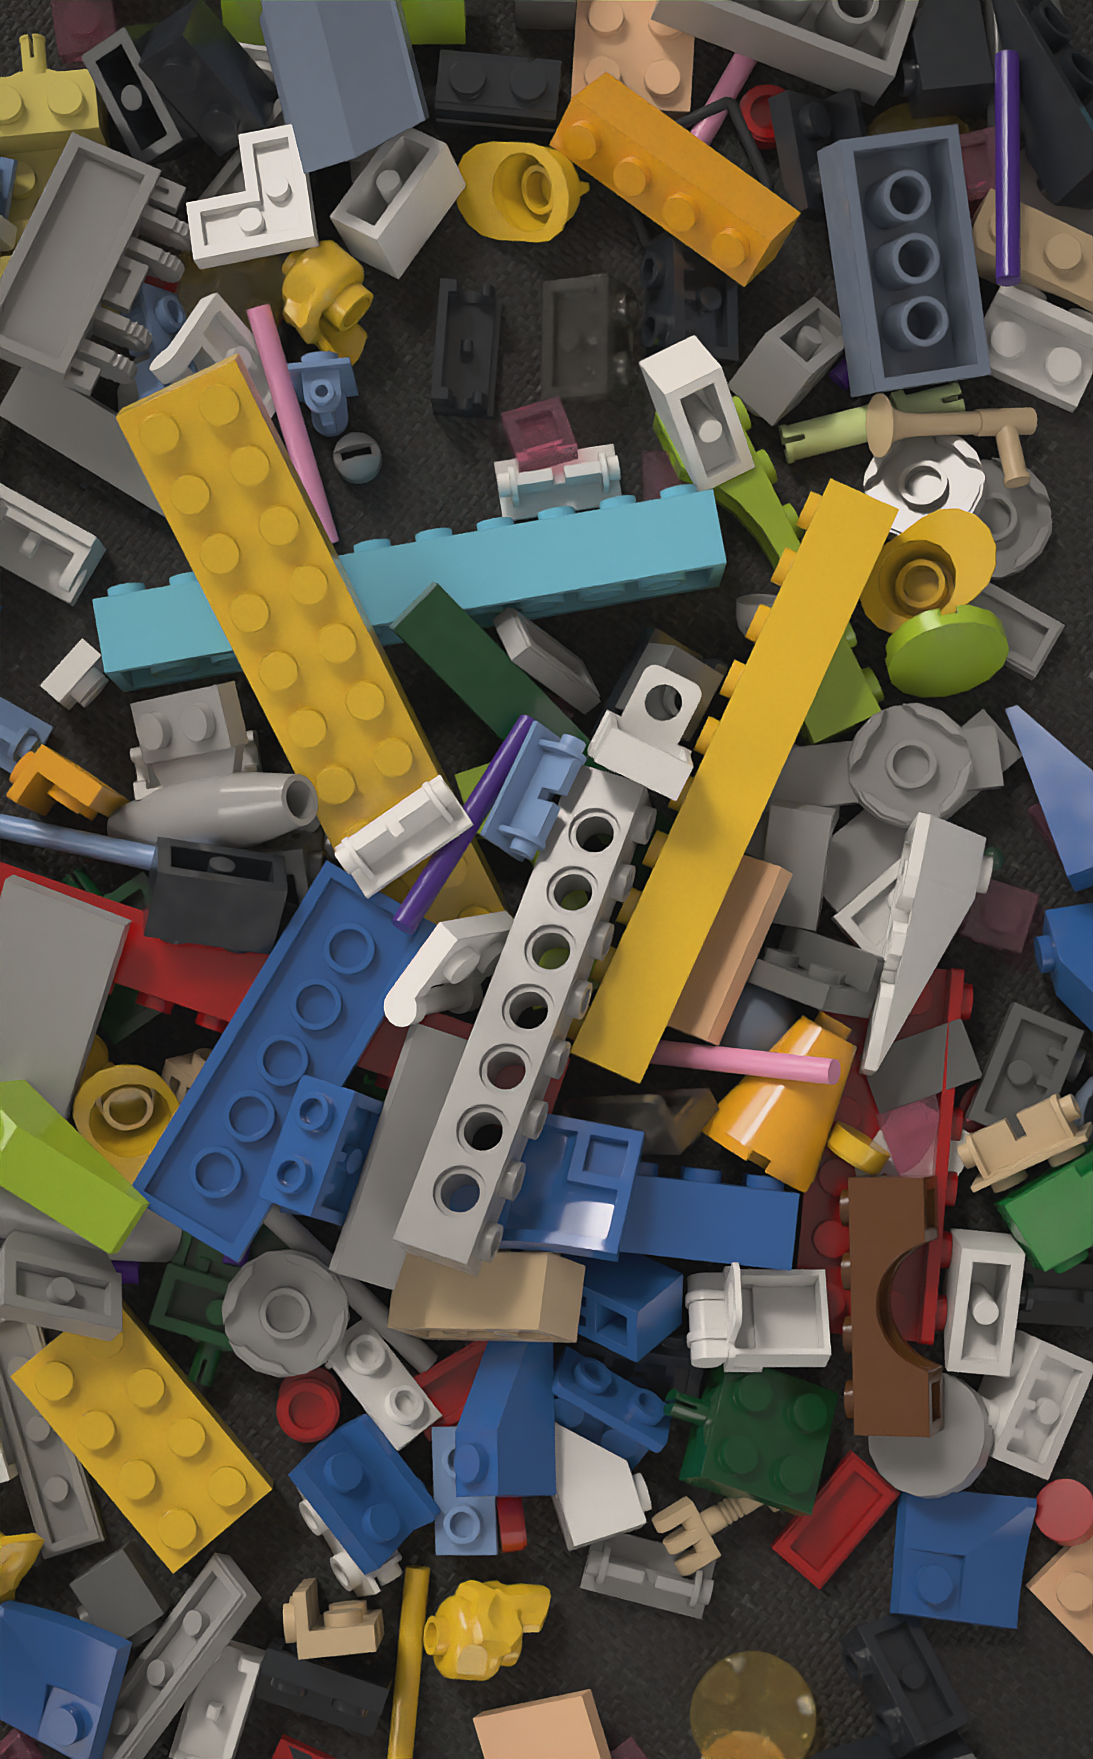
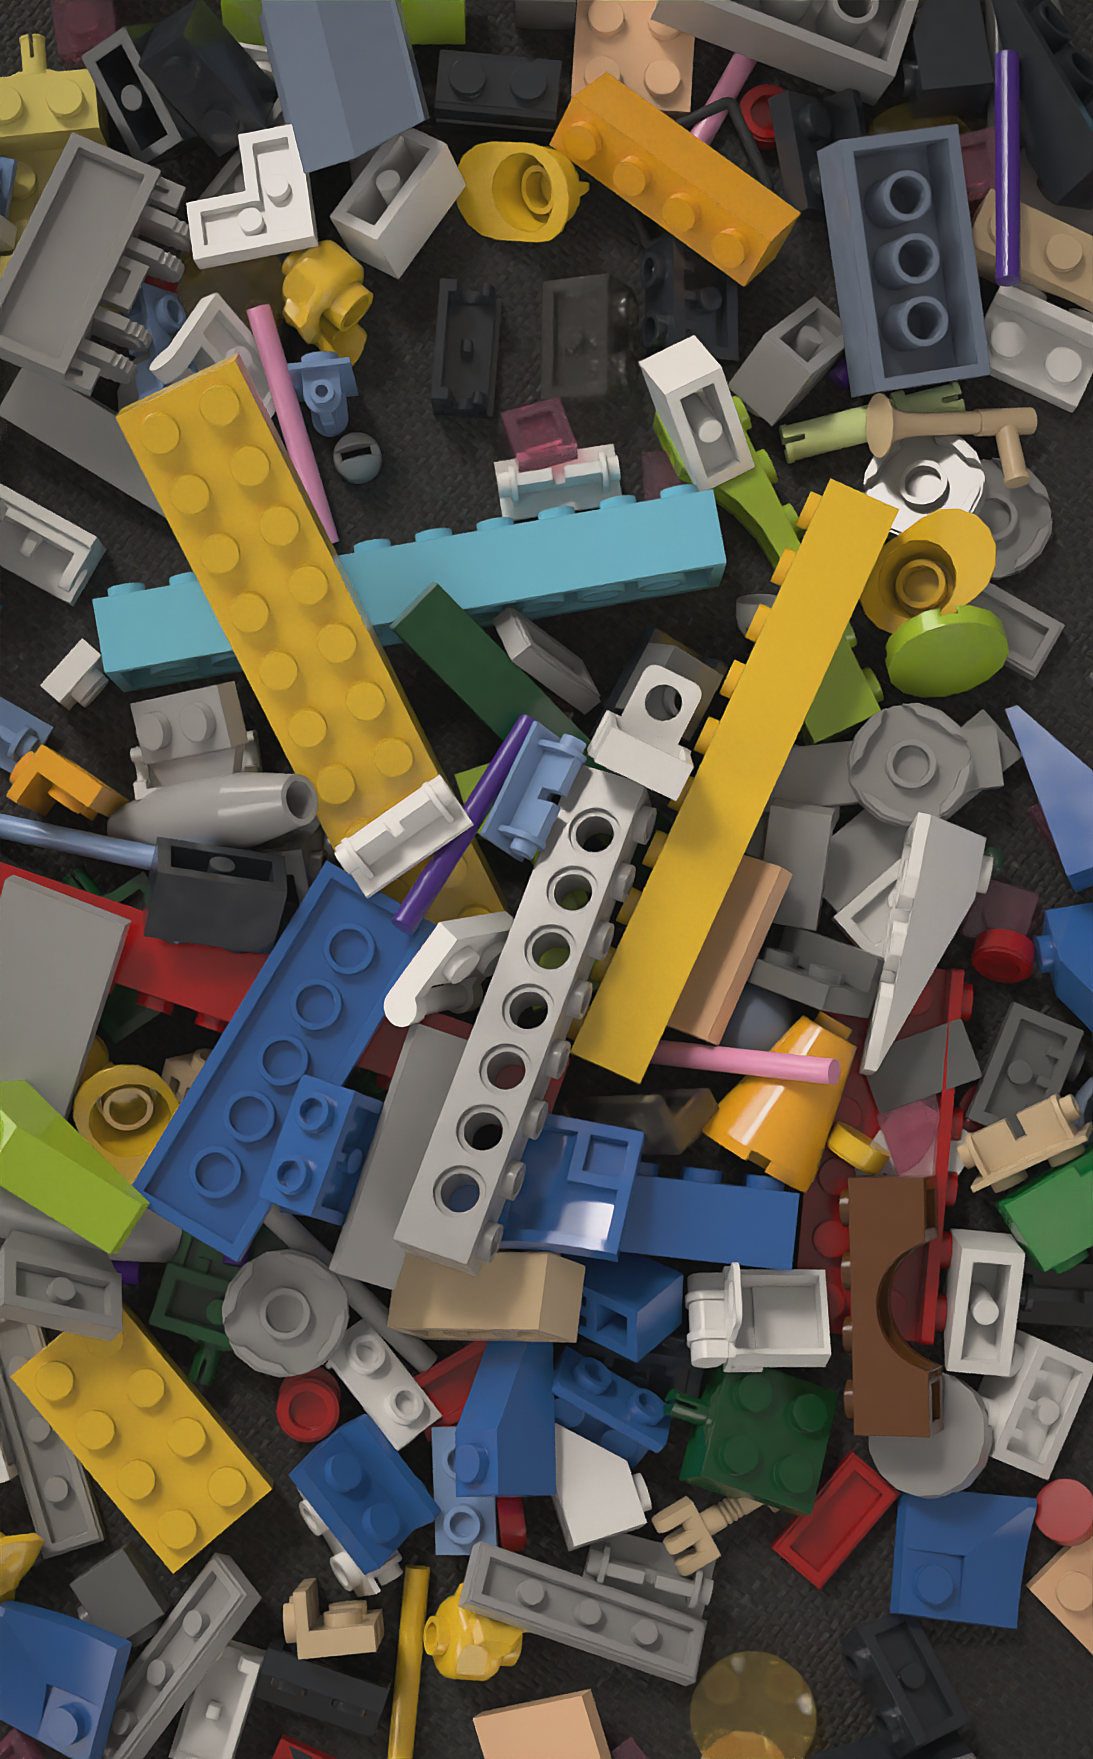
(582, 1613): none -> light grey tile
(1003, 955): none -> red tile

